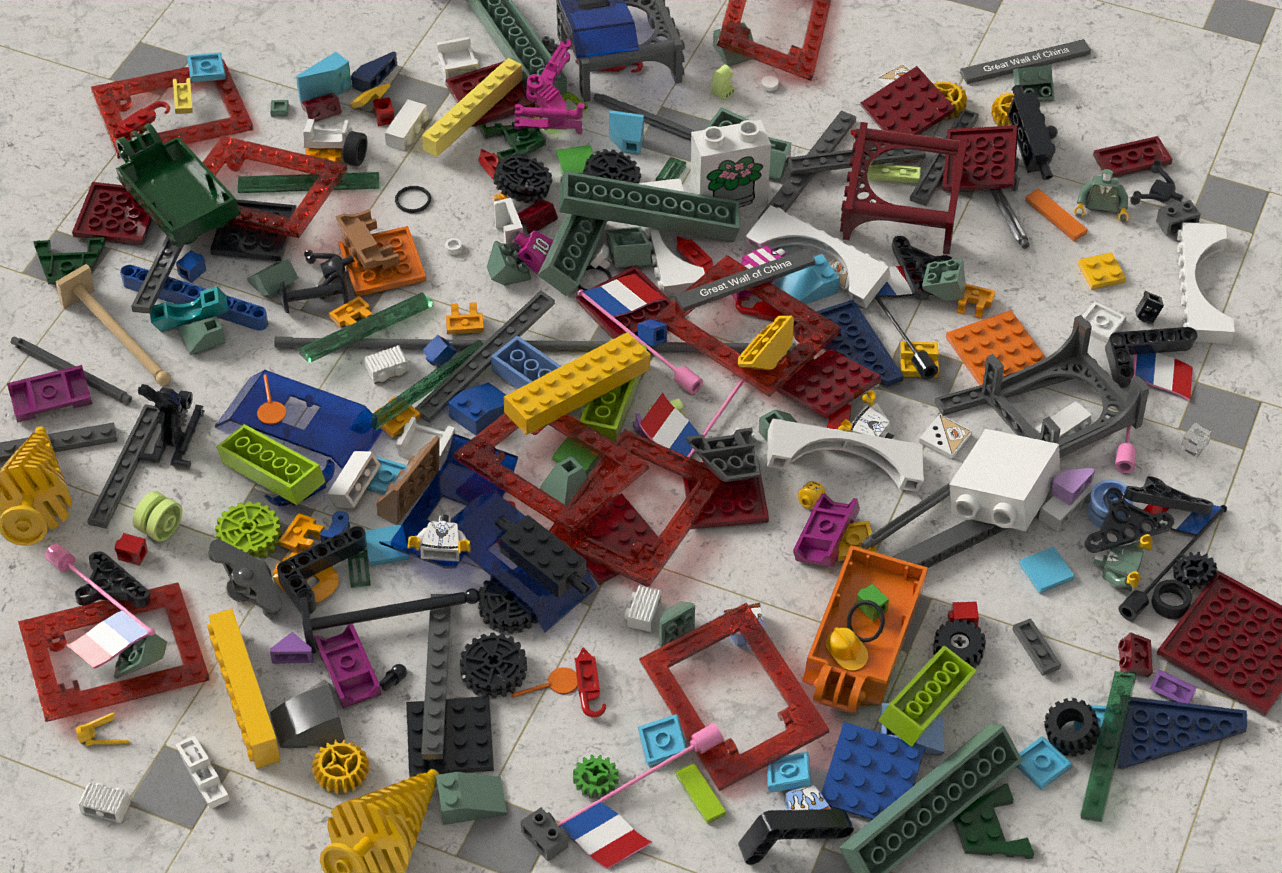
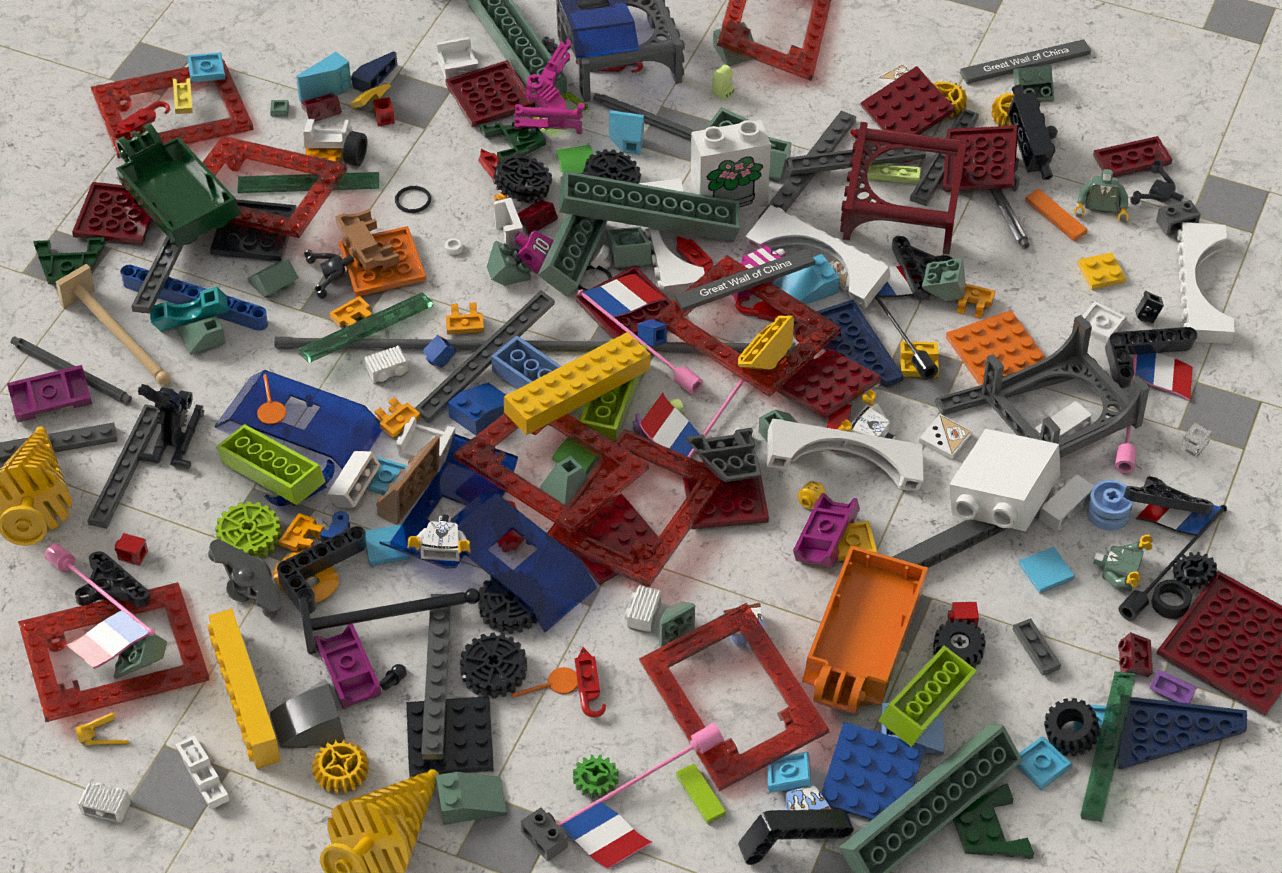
(157, 516): yellowish green wheel -> none
(191, 266): blue brick -> none
(291, 650): medium lavender slope -> none
(315, 292): black hose -> none
(360, 583): clear green tile -> none
(406, 125): white brick -> none
(421, 388): clear green tile -> none
(472, 107): light yellow brick -> none
(543, 556): black brick -> none
(662, 739): medium azure tile -> none
(678, 172): clear green tile -> none
(769, 83): white tile -> none
(847, 649): yellow piece -> none
(875, 595): bright green brick -> none
(882, 619): black piece -> none
(906, 517): dark grey piece -> none
(1071, 484): lavender slope -> none
(1134, 519): black beam -> none

